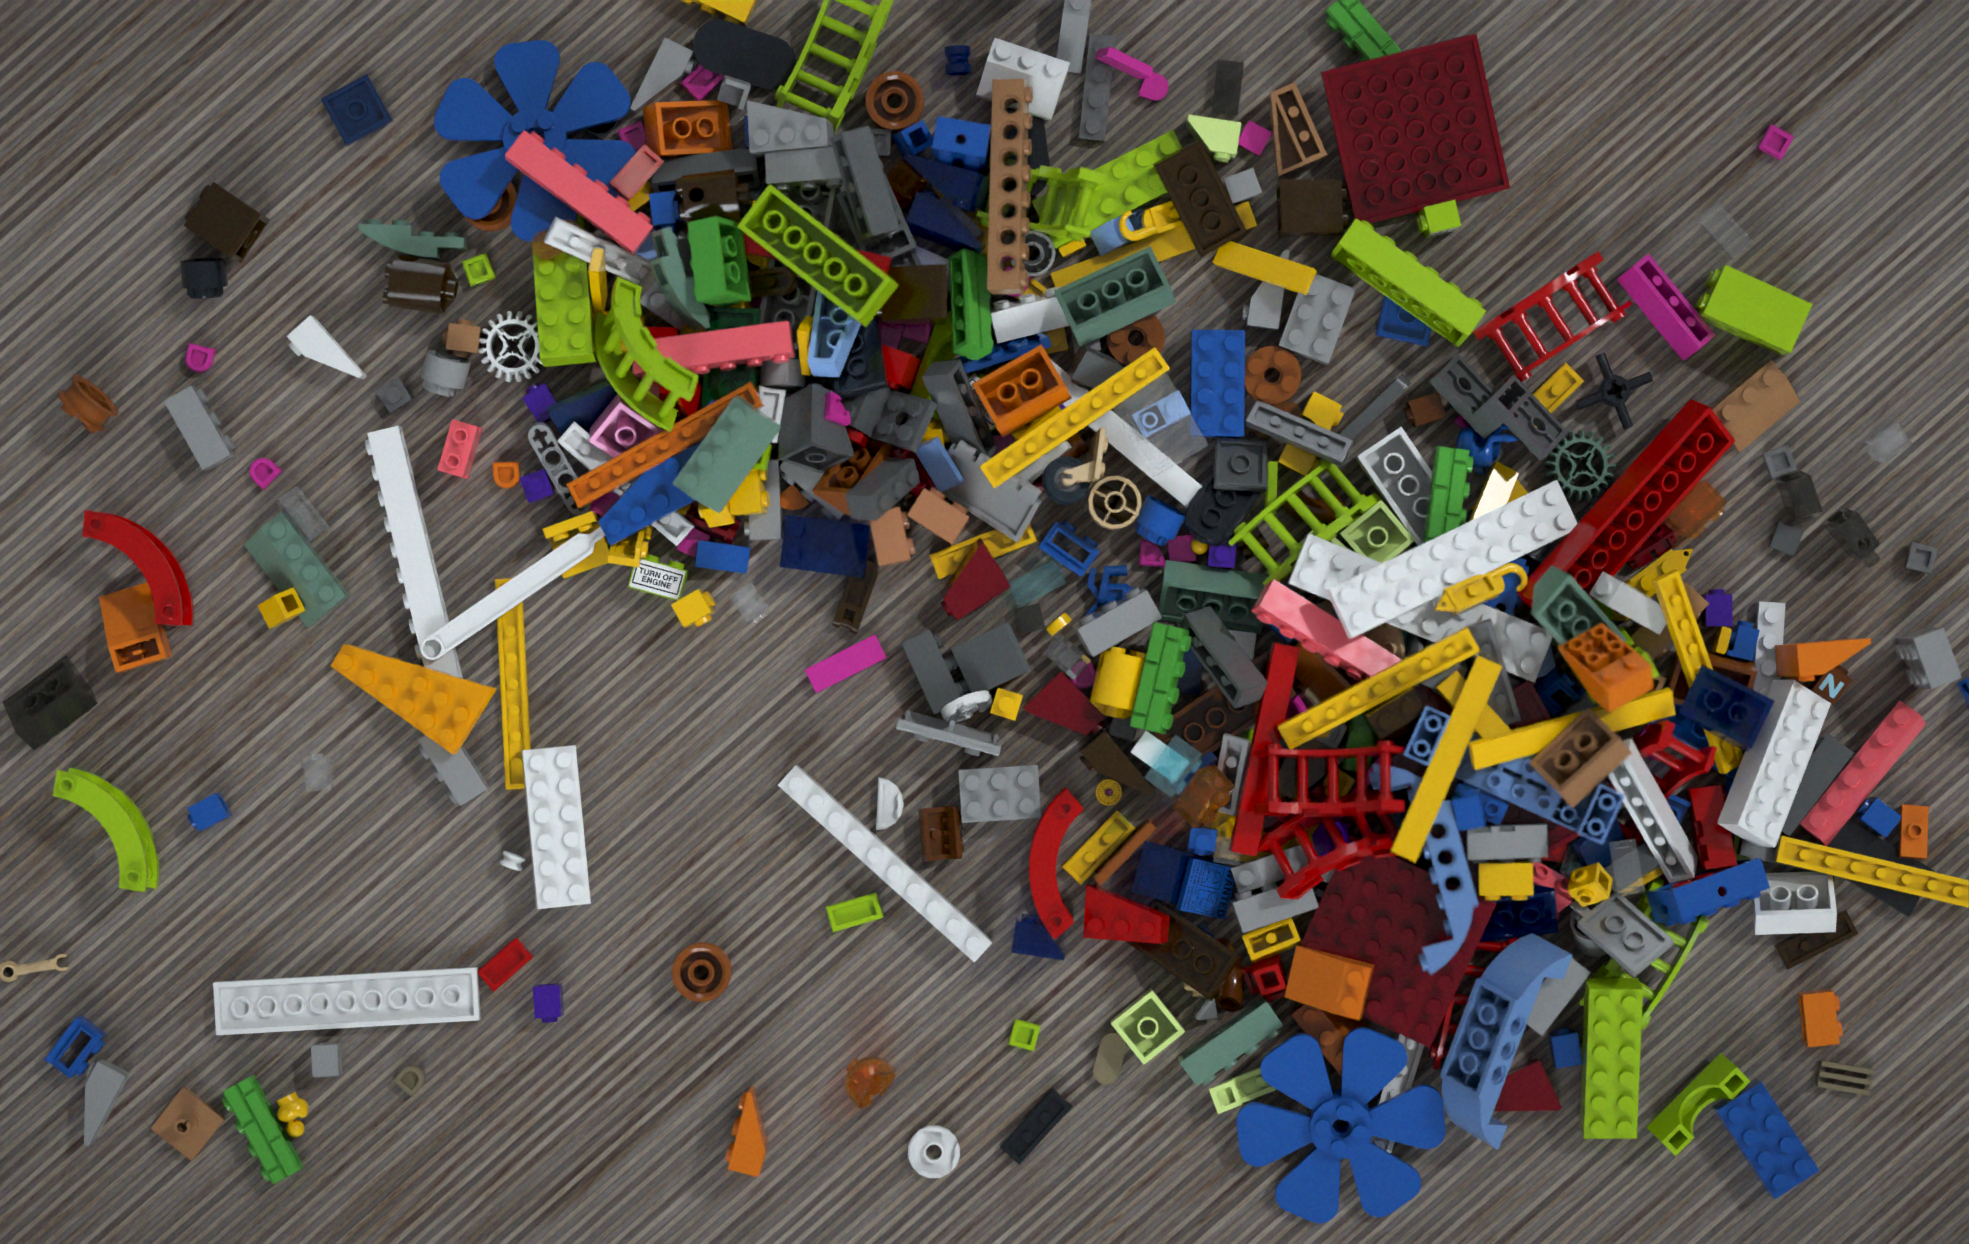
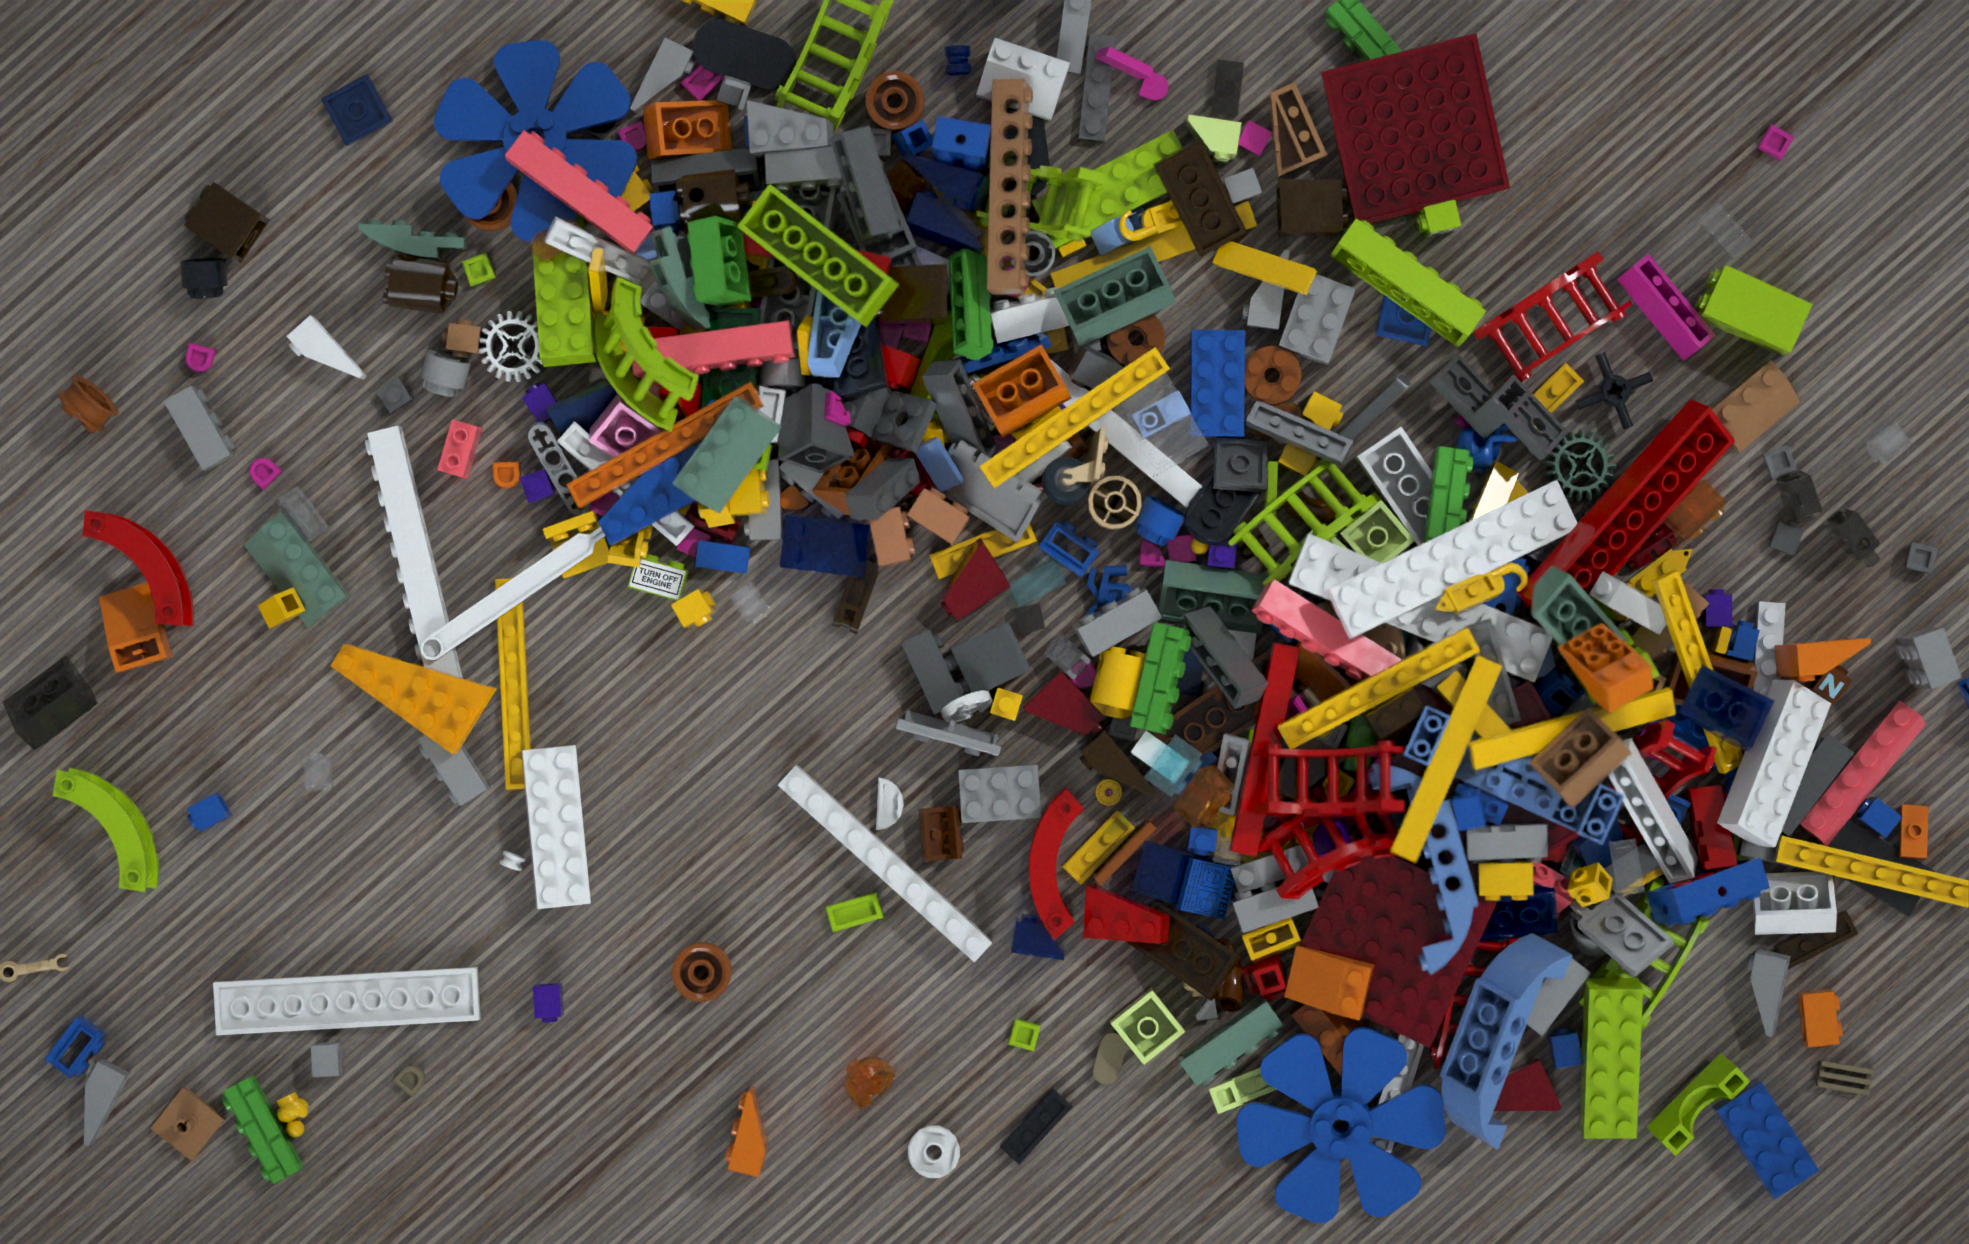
(505, 964): red tile -> none
(636, 172): tile -> none
(845, 663): dark pink tile -> none
(1058, 624): yellow tile -> none
(1424, 410): reddish brown brick -> none
(1768, 983): none -> light grey slope

